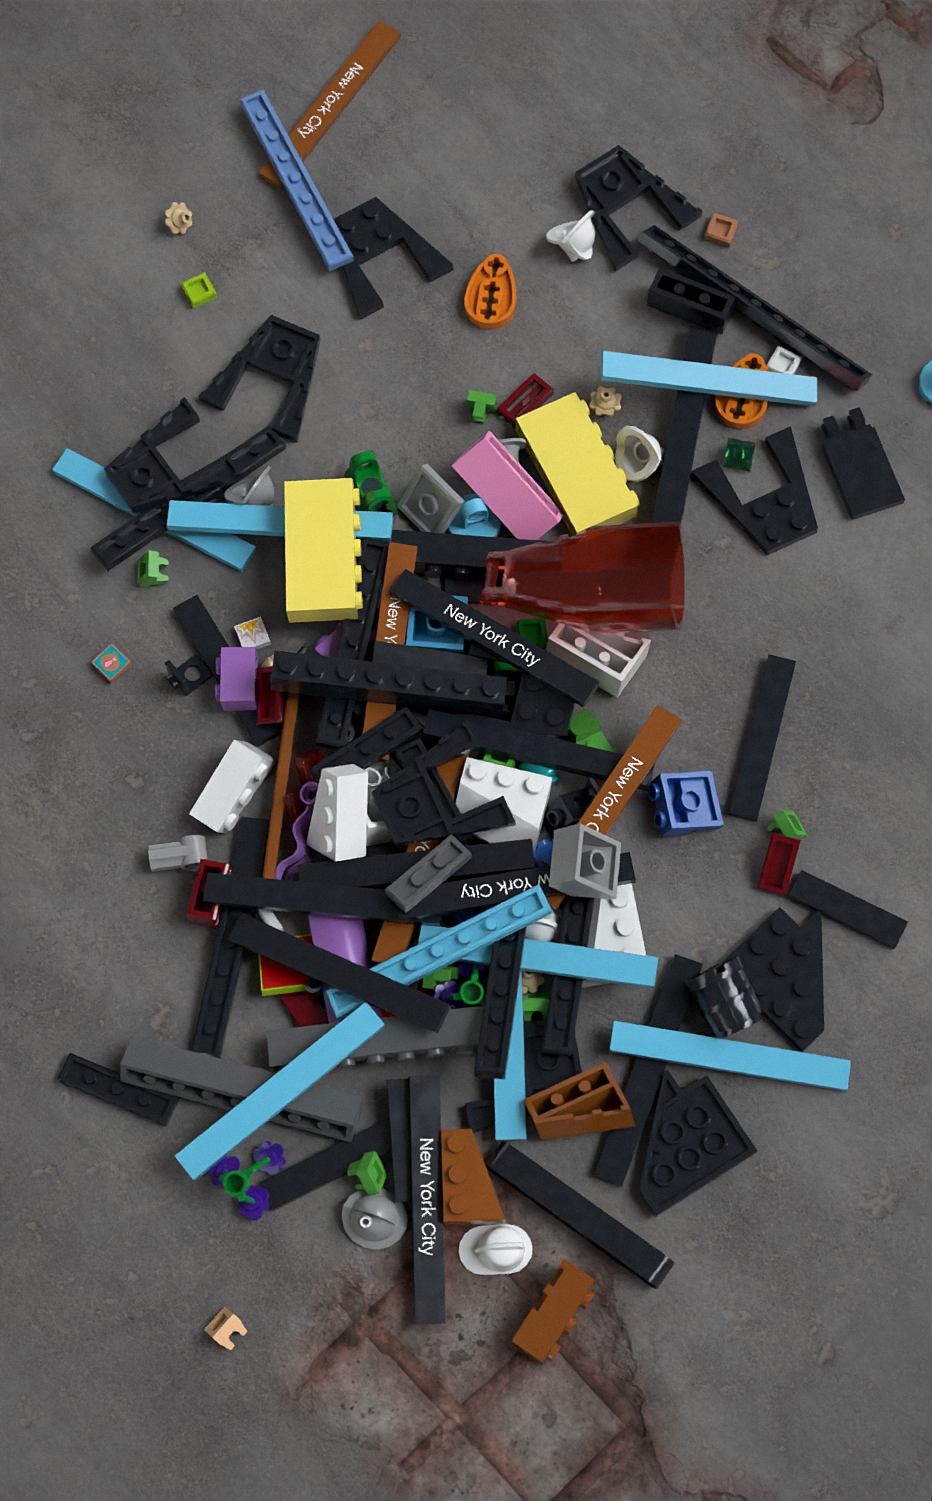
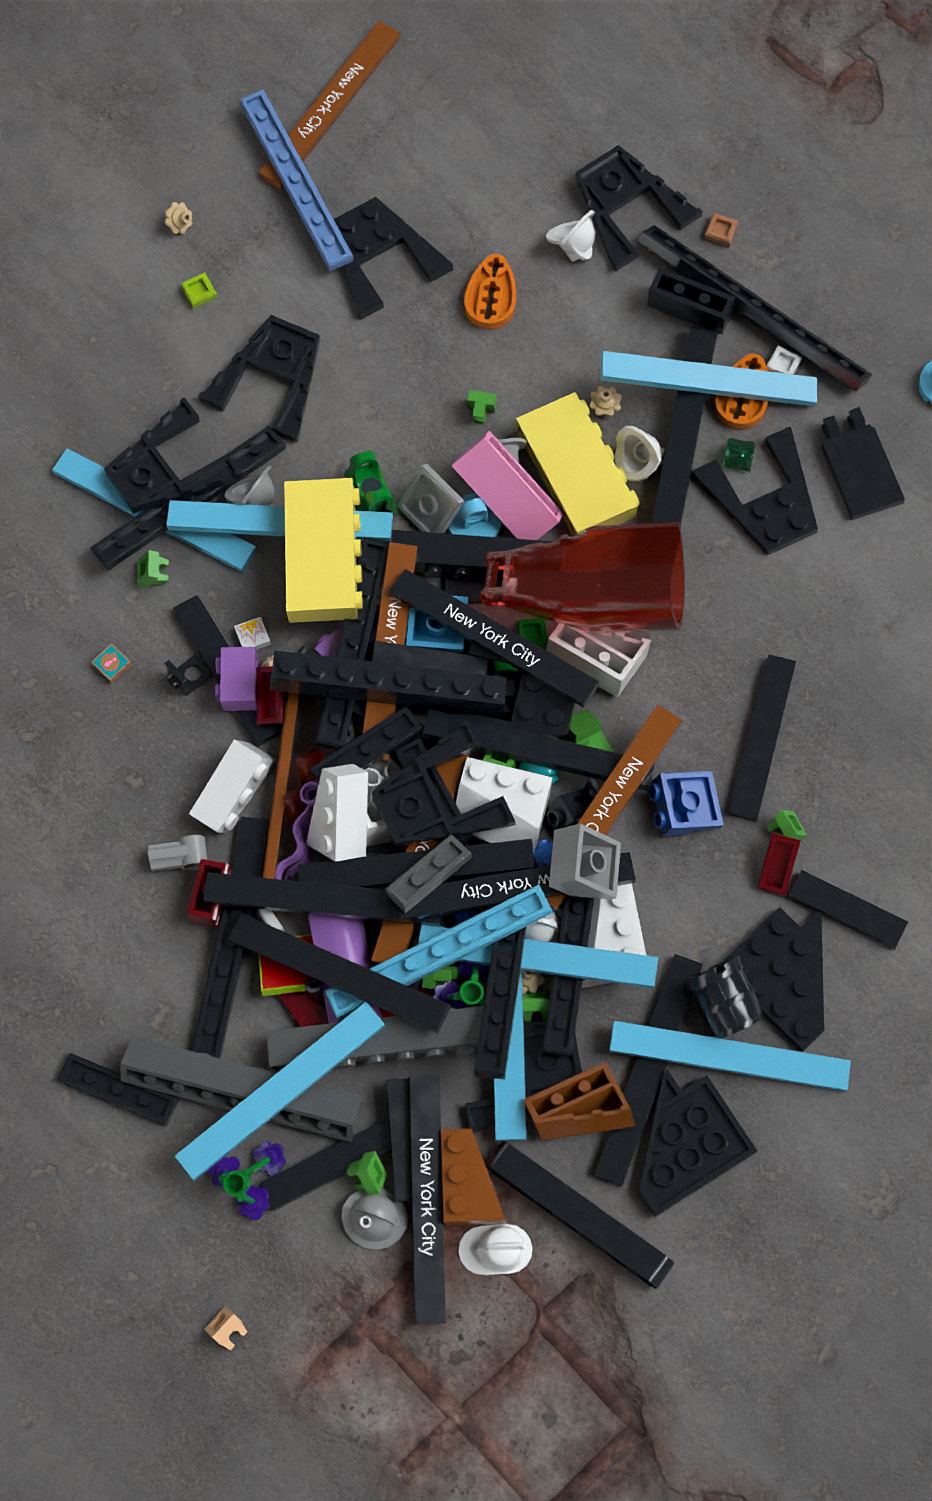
(537, 403): dark red tile -> none
(554, 1313): dark orange wedge -> none

